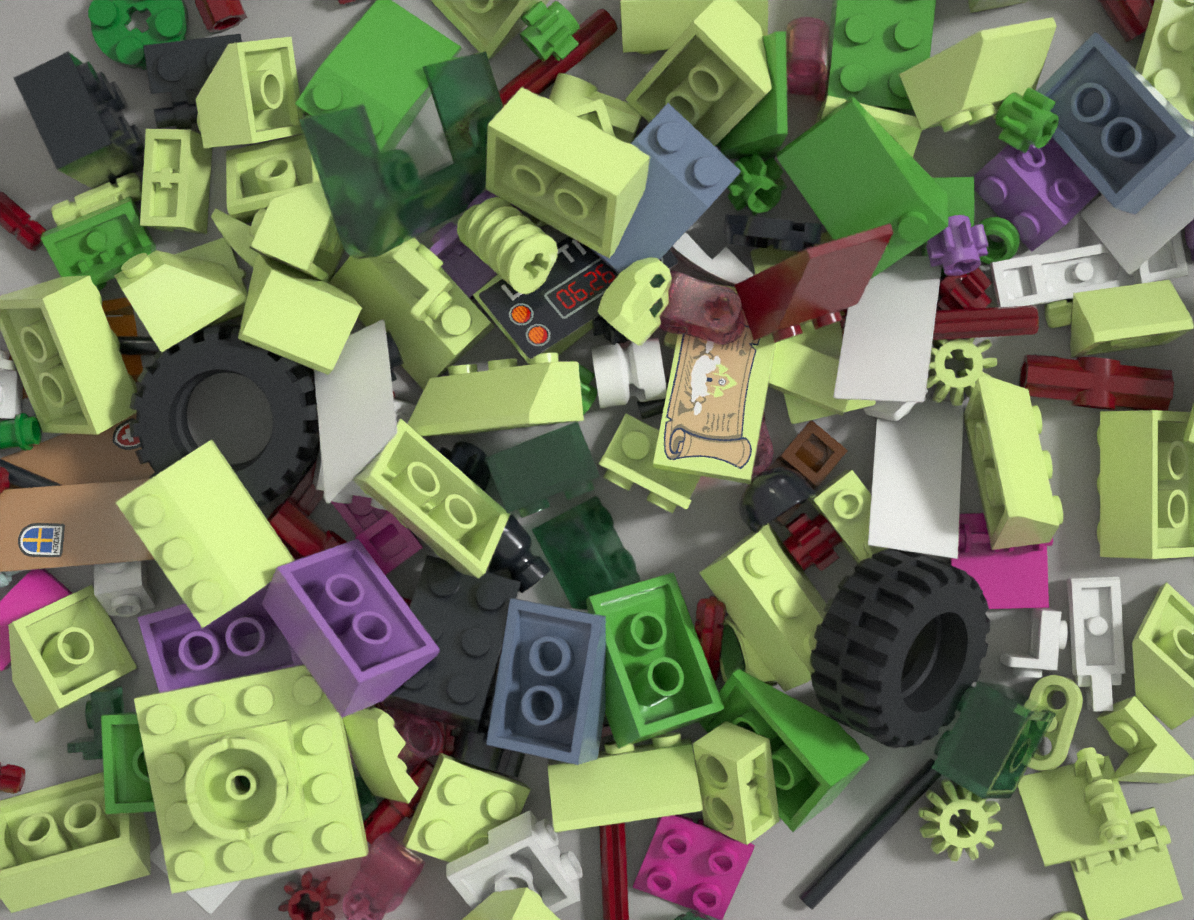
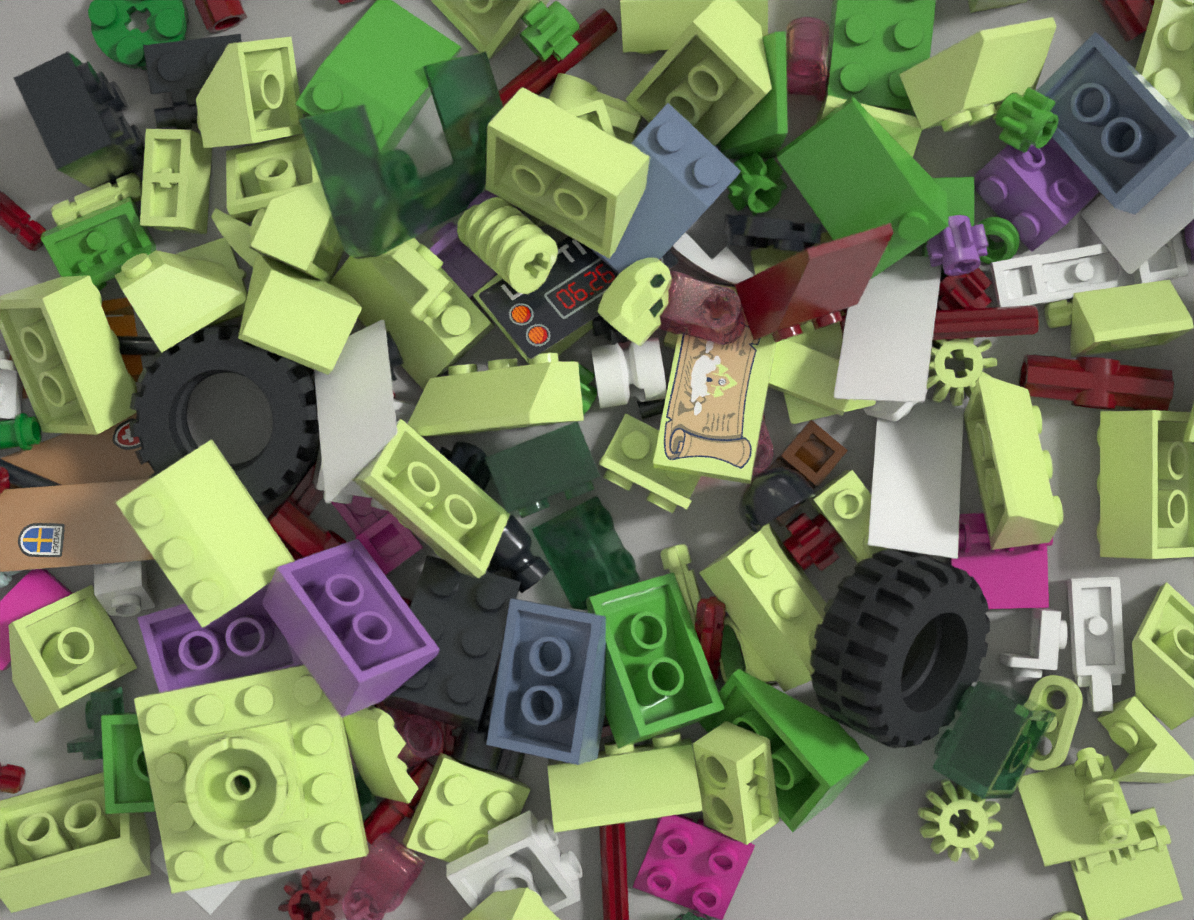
(676, 560): none -> yellowish green axle
(870, 835): black bar -> none

